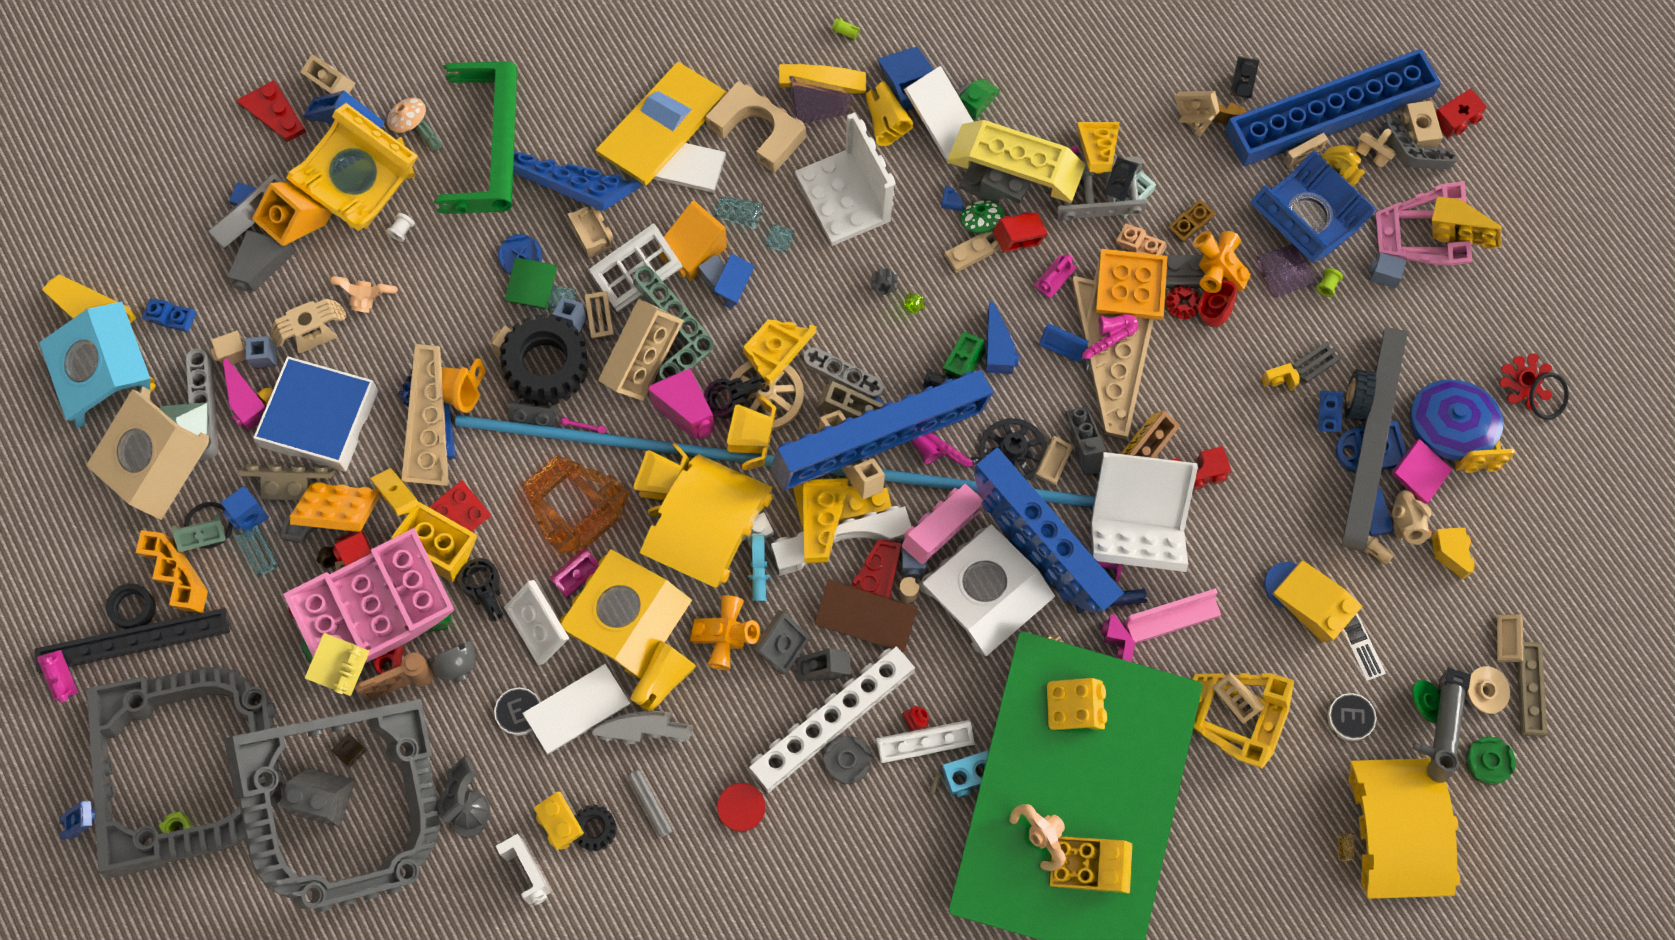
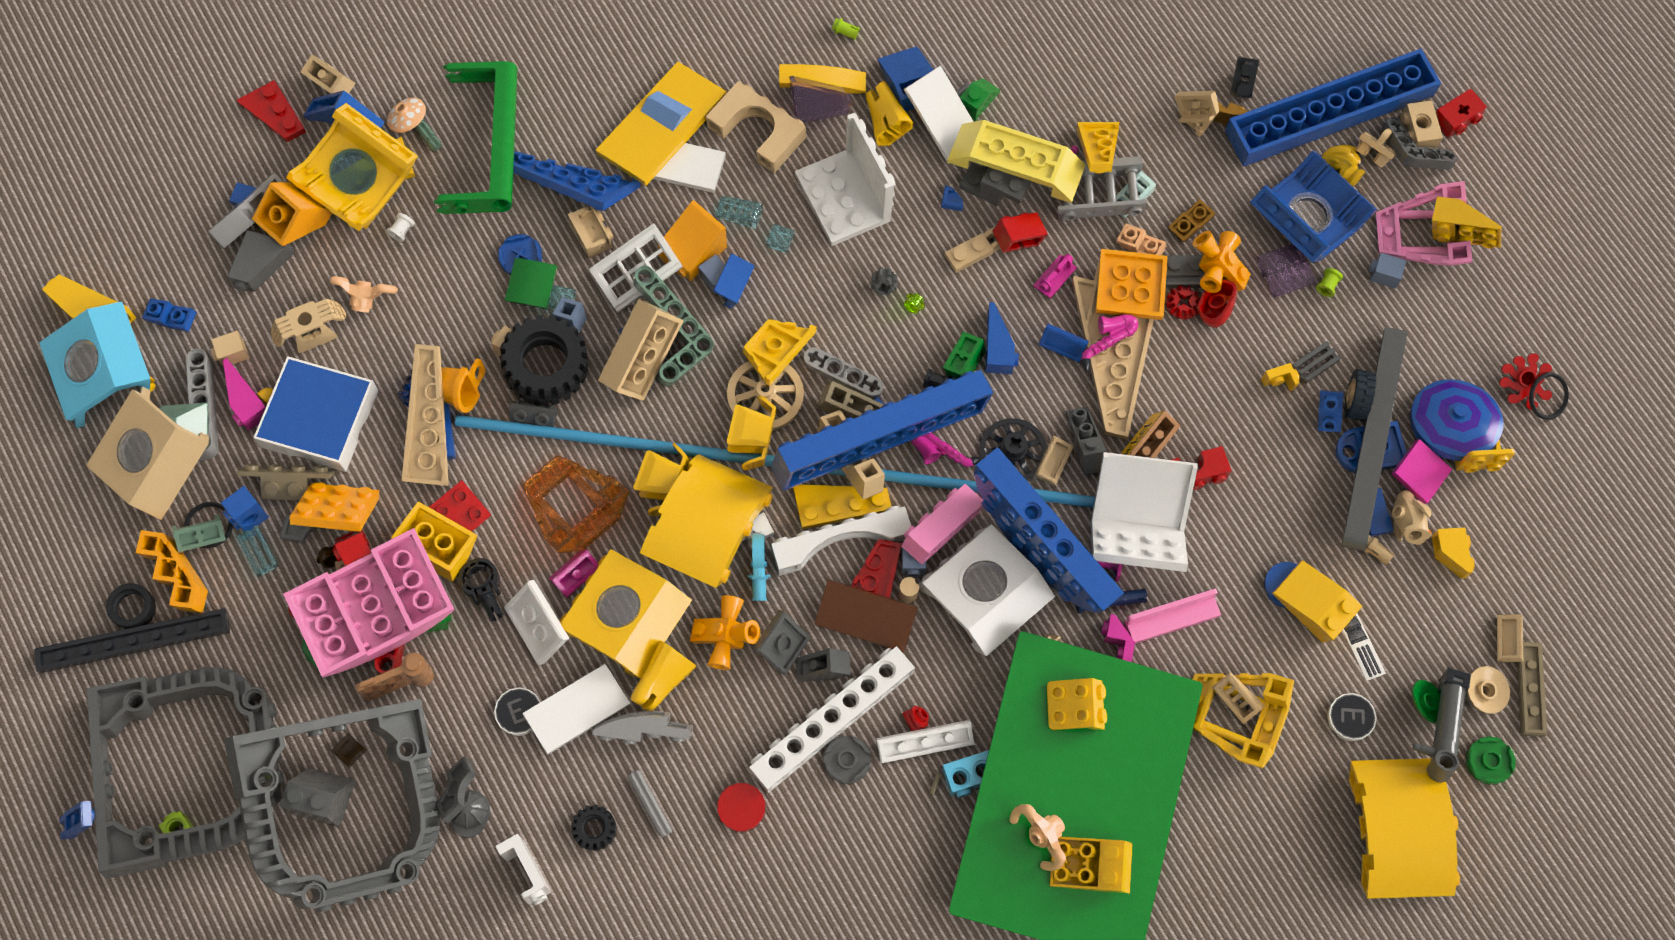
(57, 676): dark pink hinge -> none
(261, 352): sand blue brick -> none
(337, 664): light yellow hinge -> none
(394, 492): yellow tile -> none
(454, 662): dark grey cylinder -> none
(558, 821): yellow bracket -> none
(565, 421): dark pink hinge -> none
(602, 333): tan tile -> none
(683, 404): dark pink slope -> none
(738, 393): black pin -> none
(821, 514): yellow wing -> none
(981, 216): green dish -> none
(1122, 169): black hips -> none
(1302, 151): tan tile -> none
(1346, 847): clear yellow tile -> none

